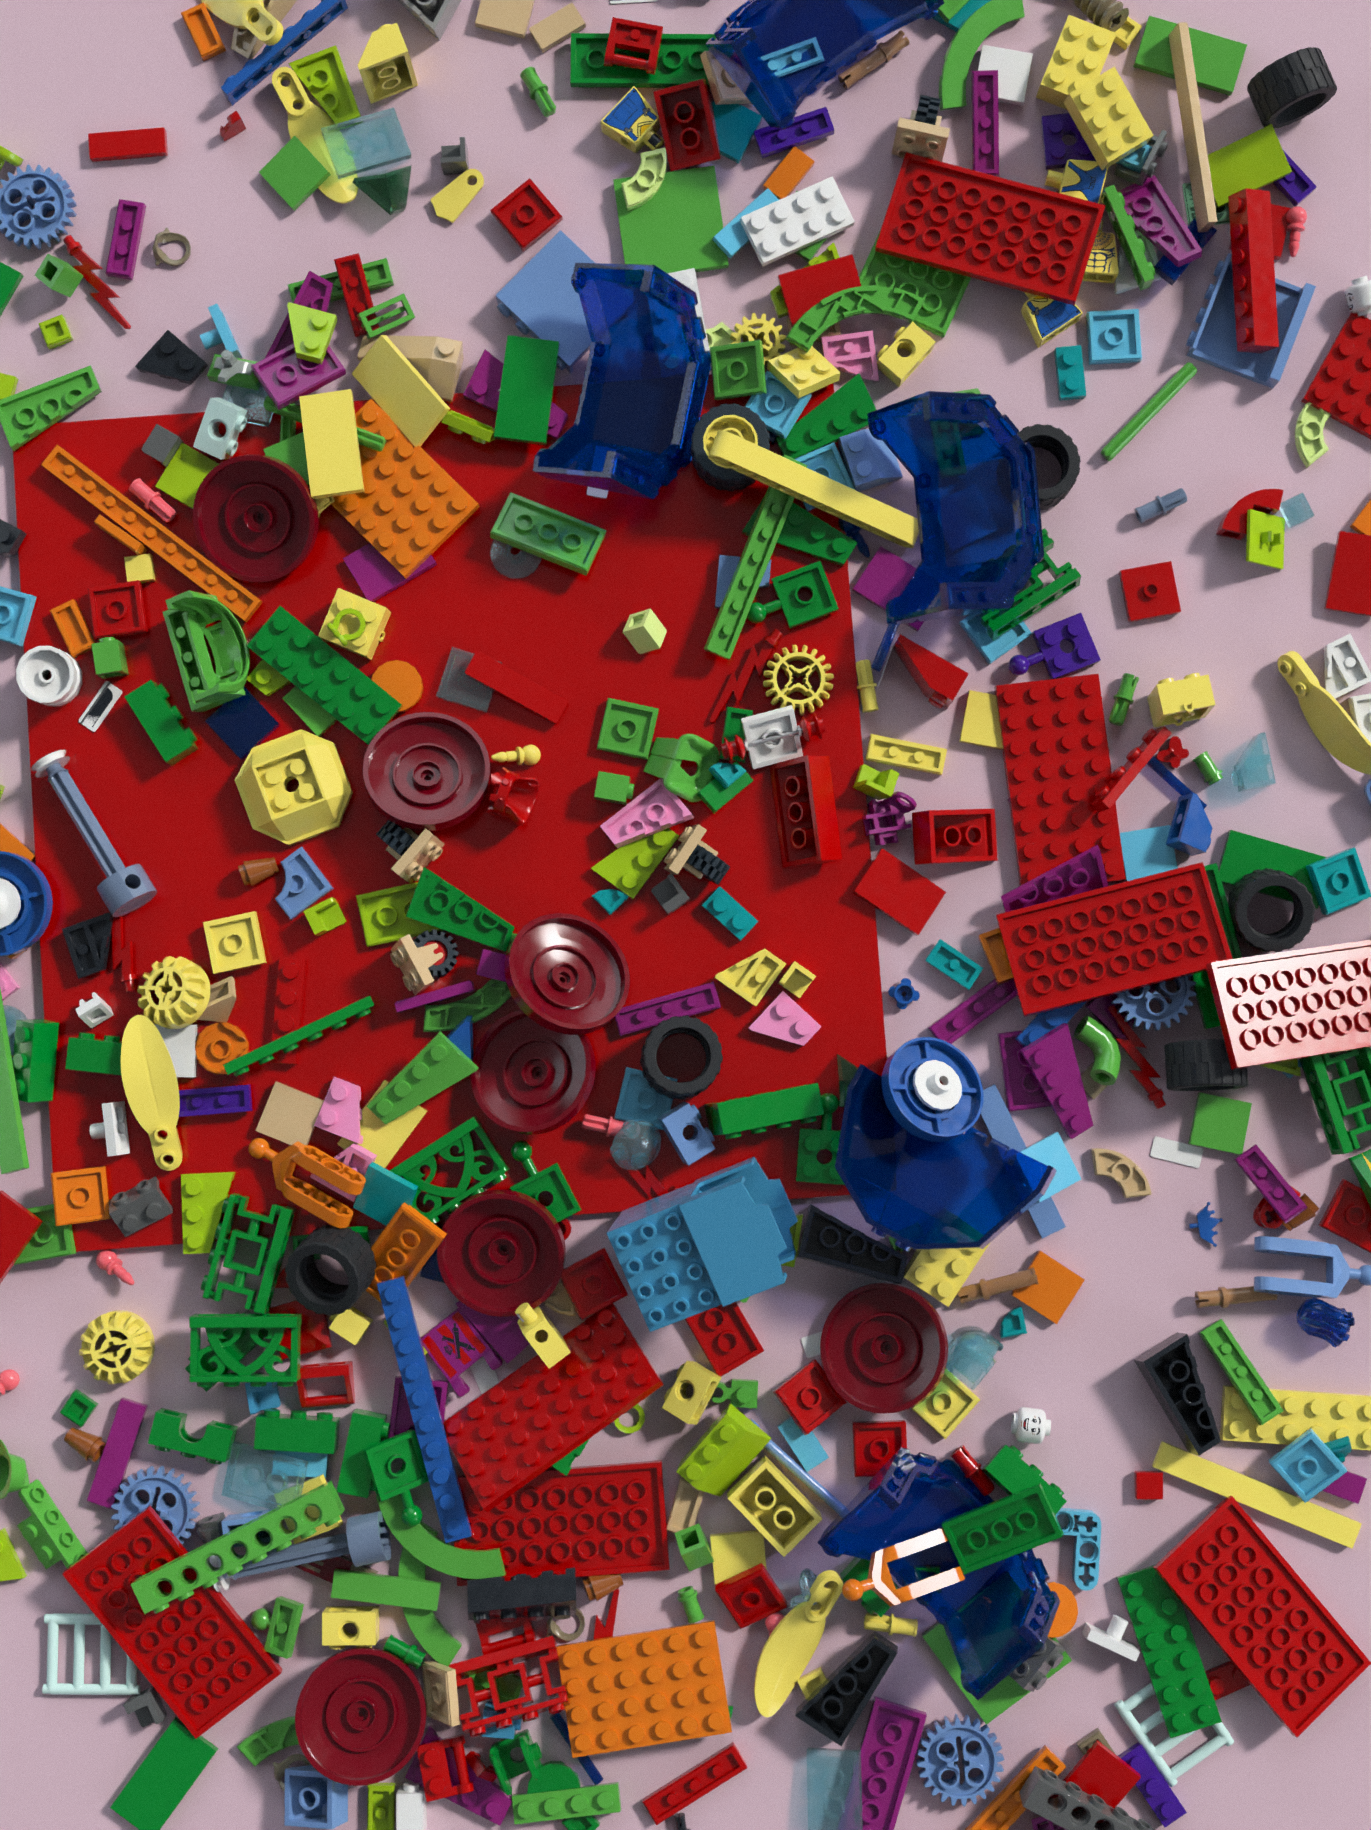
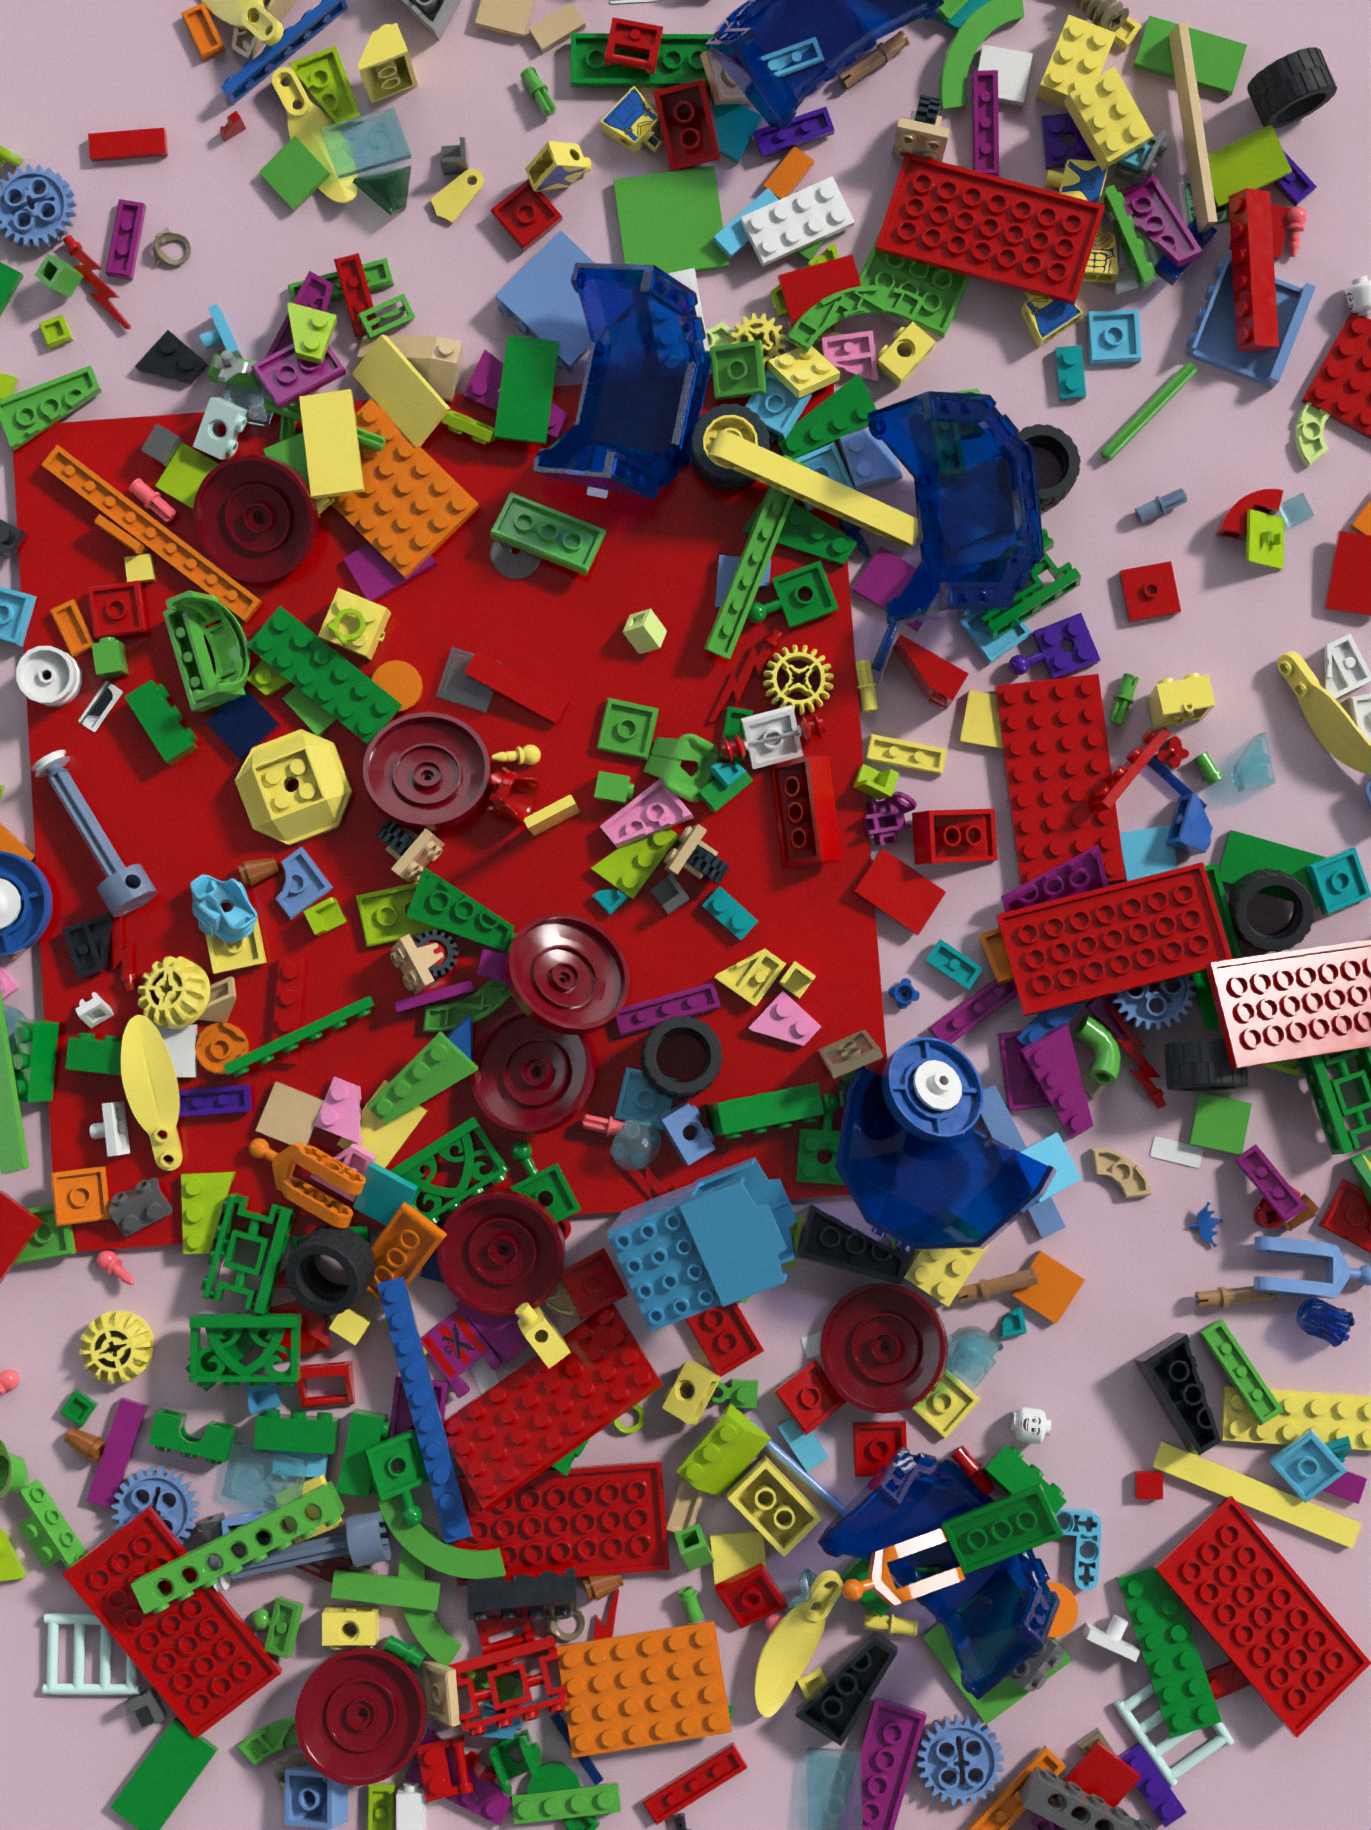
(212, 920): none -> medium azure piece
(551, 815): none -> light yellow tile
(557, 166): none -> light yellow torso
(646, 180): yellowish green tile -> none
(850, 1053): none -> dark tan tile

